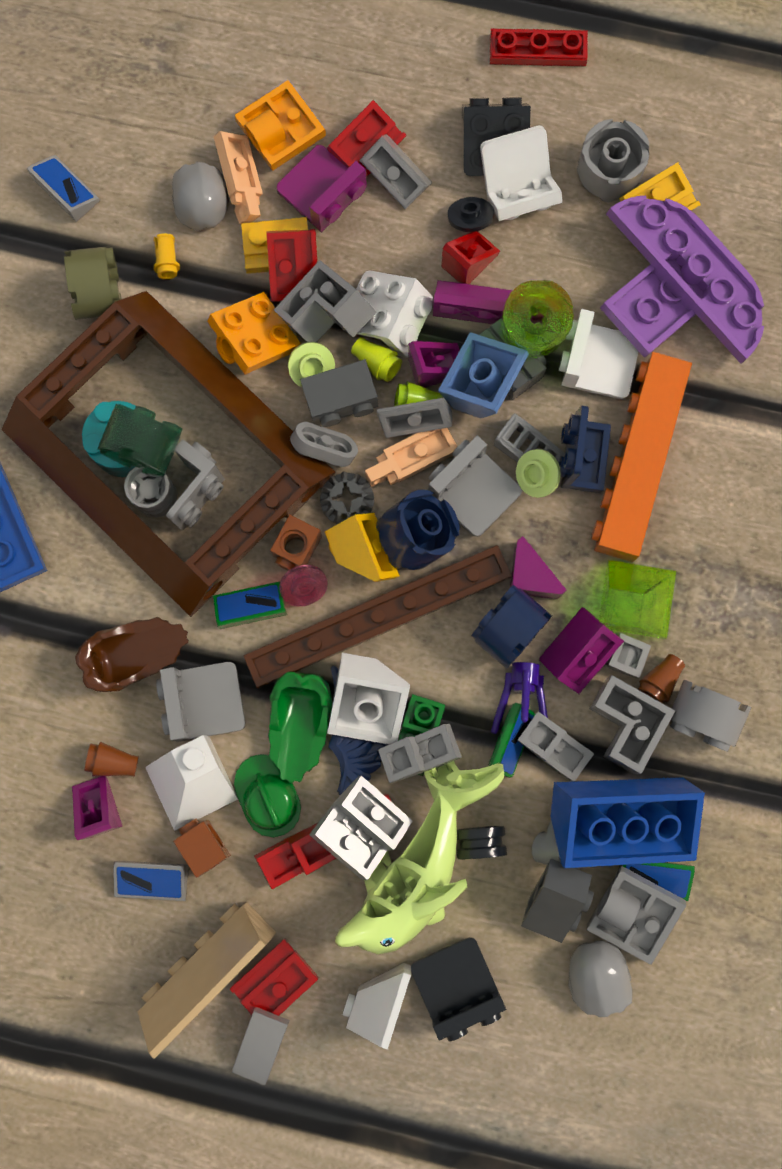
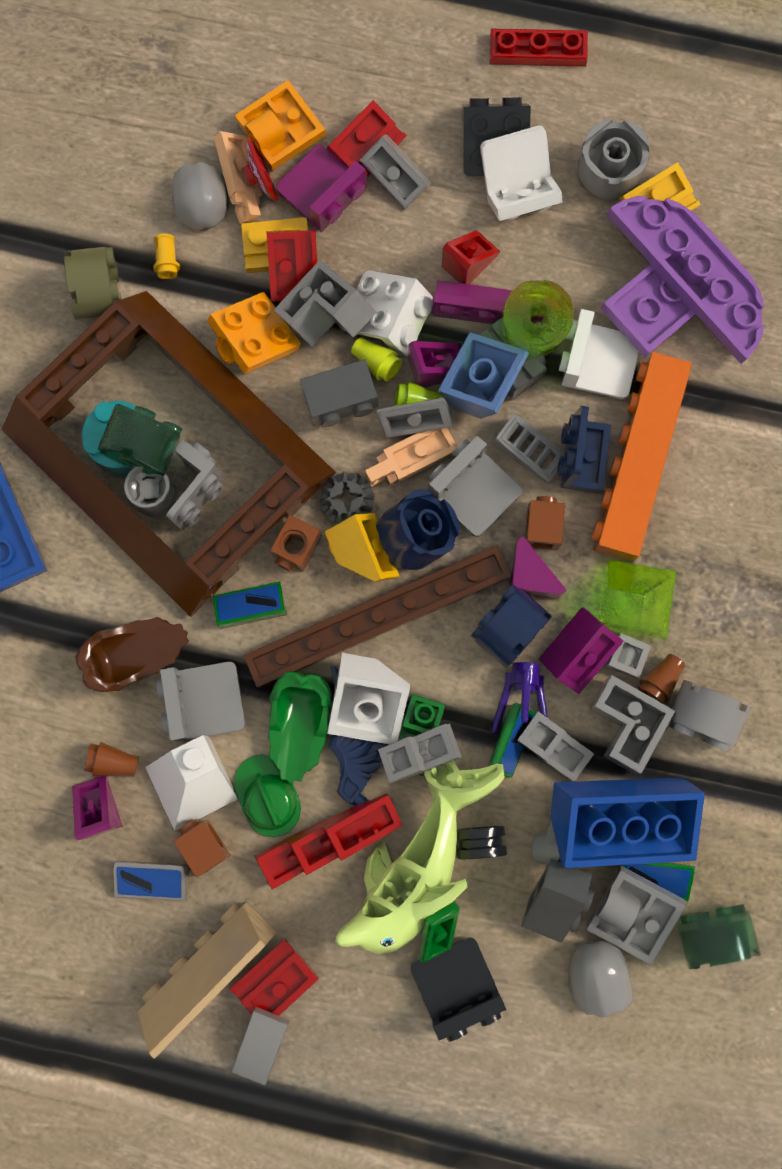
(63, 186): slope -> none
(257, 172): none -> red dish
(303, 585): clear pink piece -> none
(309, 360): yellowish green piece -> none
(323, 444): light grey plate -> none
(361, 827): slope -> none
(377, 1005): white slope -> none
(439, 932): none -> green slope
(470, 214): black piece -> none
(538, 473): yellowish green piece -> none
(545, 523): none -> dark orange brick
(719, 938): none -> clear green brick

